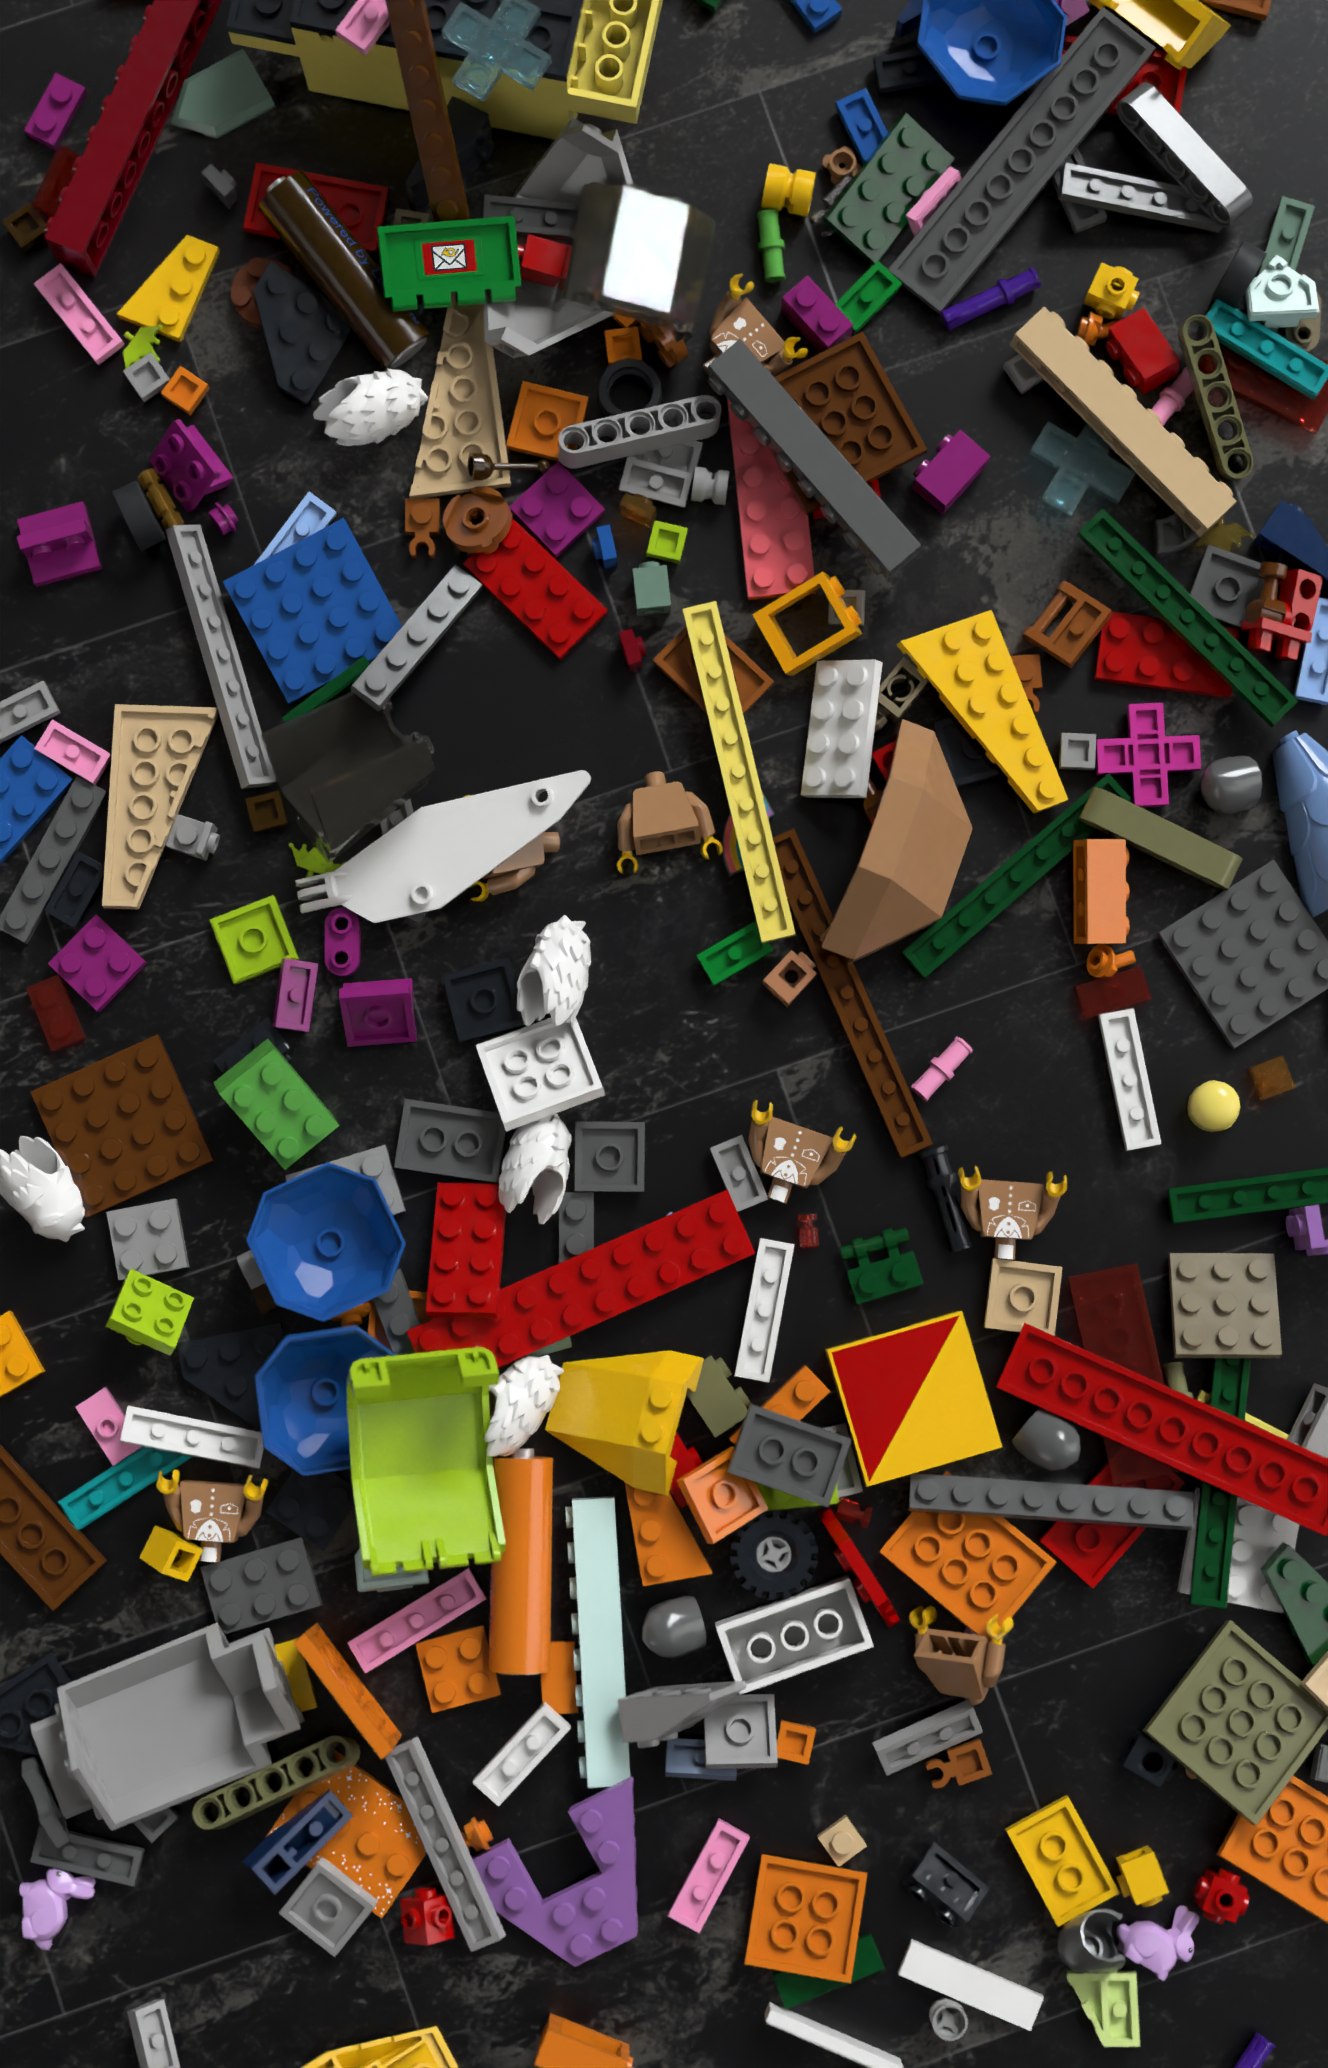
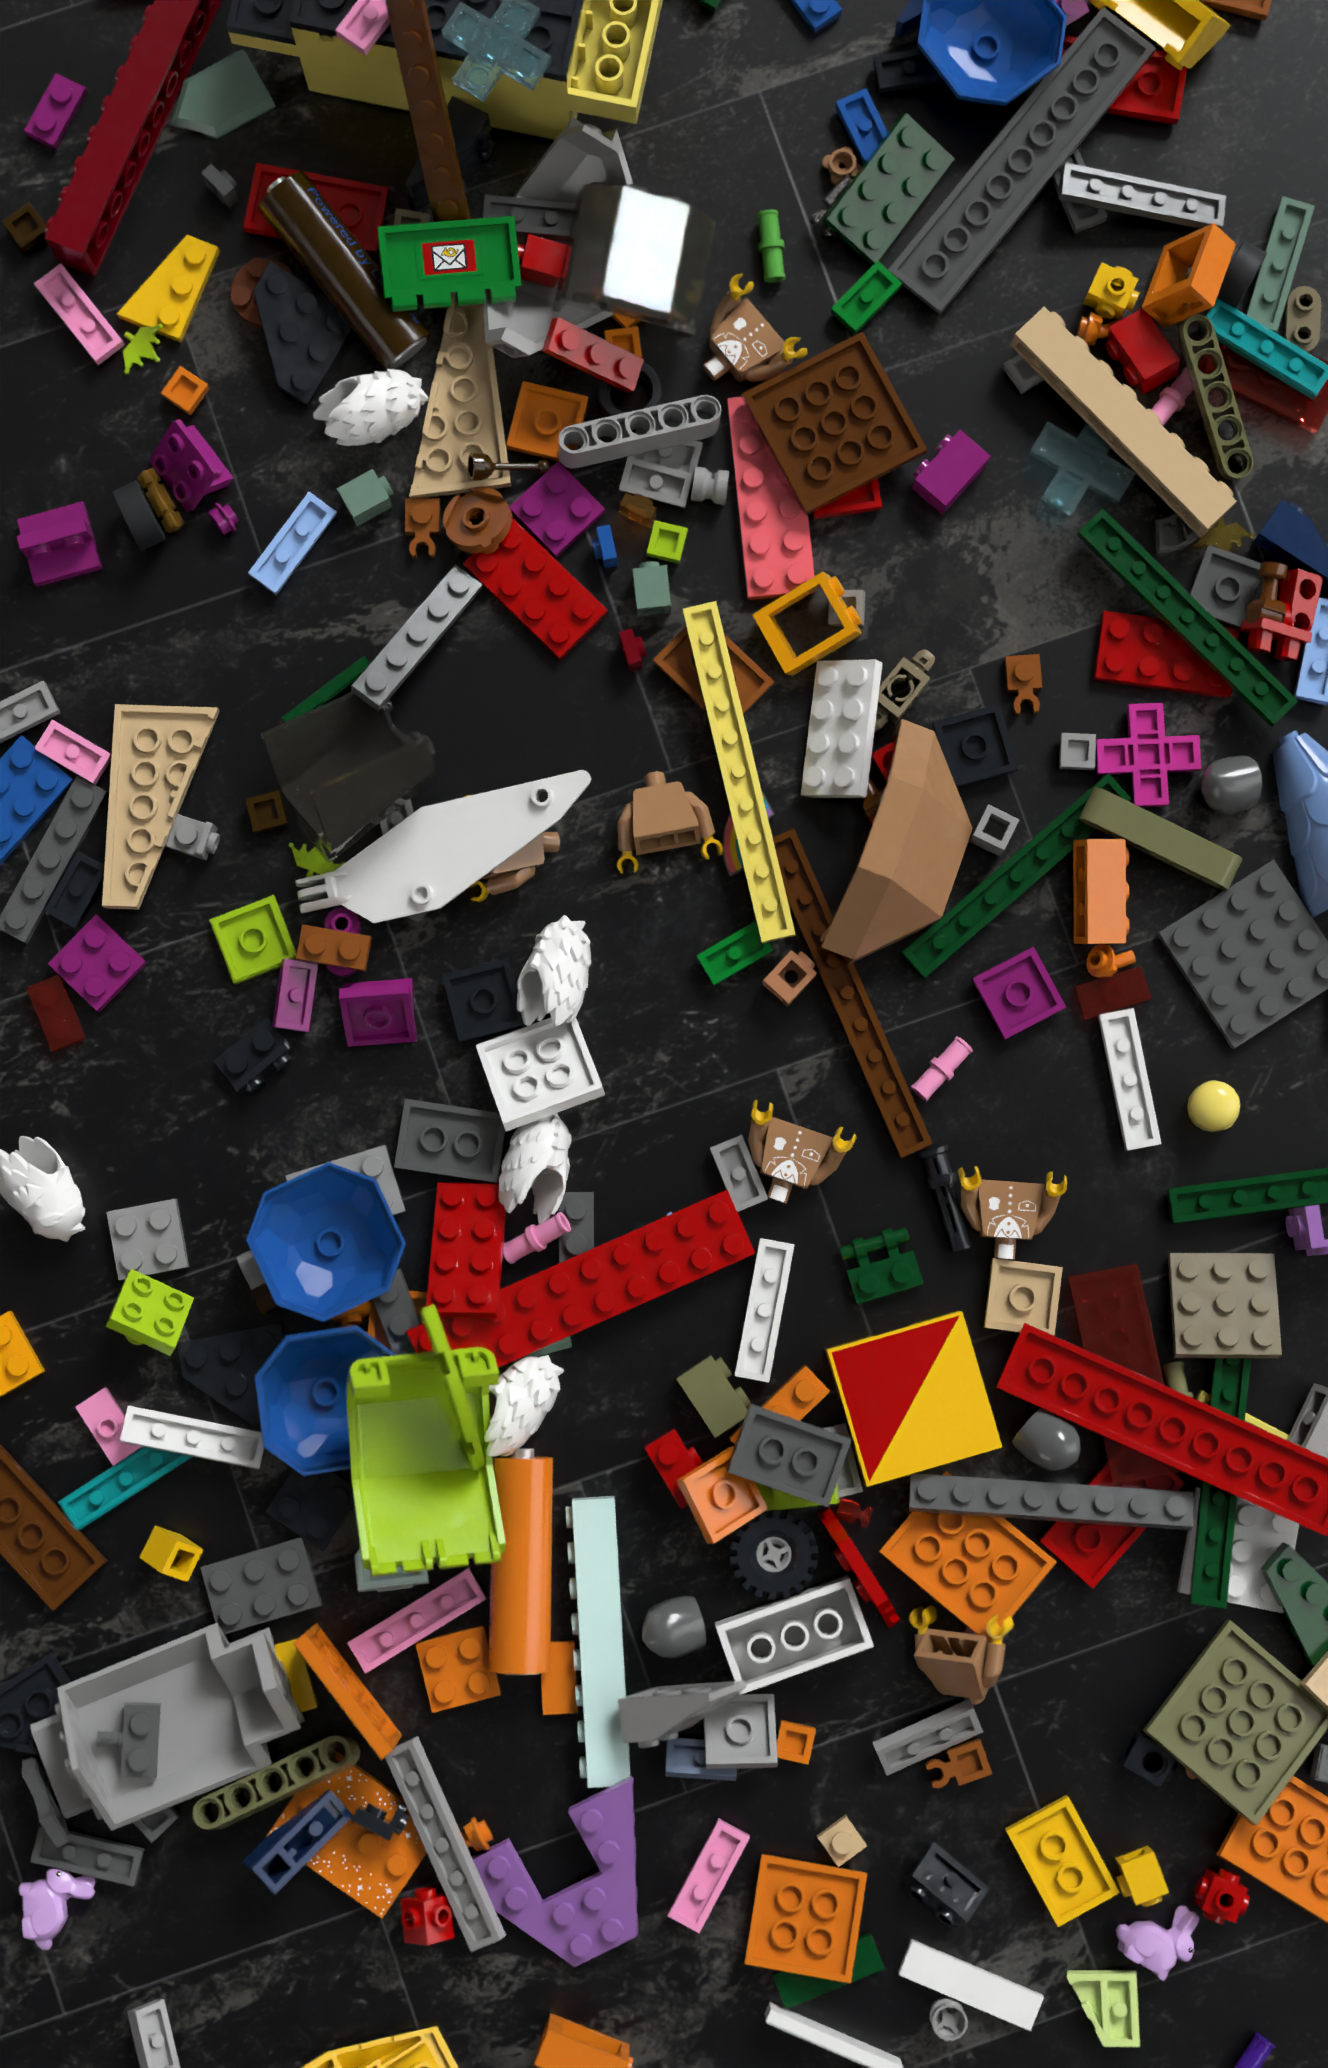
(55, 180): clear red plate -> none
(123, 1125): reddish brown plate -> none
(136, 1739): none -> dark grey plate
(147, 377): light grey plate -> none
(212, 1510): medium nougat torso -> none
(220, 656): light grey plate -> none
(276, 1104): bright green brick -> none
(314, 609): blue plate -> none
(328, 1906): light grey plate -> none
(334, 948): none -> dark orange plate
(366, 496): none -> sand green brick
(374, 1819): none -> black bracket
(457, 1397): none -> lime tile
(521, 1754): white plate -> none
(536, 1238): none -> bright pink pin
(592, 354): none -> plate
(609, 1156): dark grey plate -> none
(626, 1413): yellow wedge -> none
(663, 1539): orange wedge -> none
(665, 339): dark orange plate -> none
(788, 190): yellow wheel -> none
(808, 1234): clear red piece -> none
(812, 459): dark grey brick -> none
(815, 315): magenta brick -> none
(932, 199): bright pink plate -> none
(984, 693): yellow wing -> none
(994, 830): none -> light grey brick
(1003, 293): dark purple pin -> none
(1018, 993): none -> magenta plate
(1076, 628): dark orange plate -> none
(1088, 1944): dark grey piece -> none
(1184, 154): beam -> none
(1209, 255): none -> orange window
(1271, 1078): clear orange plate -> none
(1281, 296): light aqua plate -> none

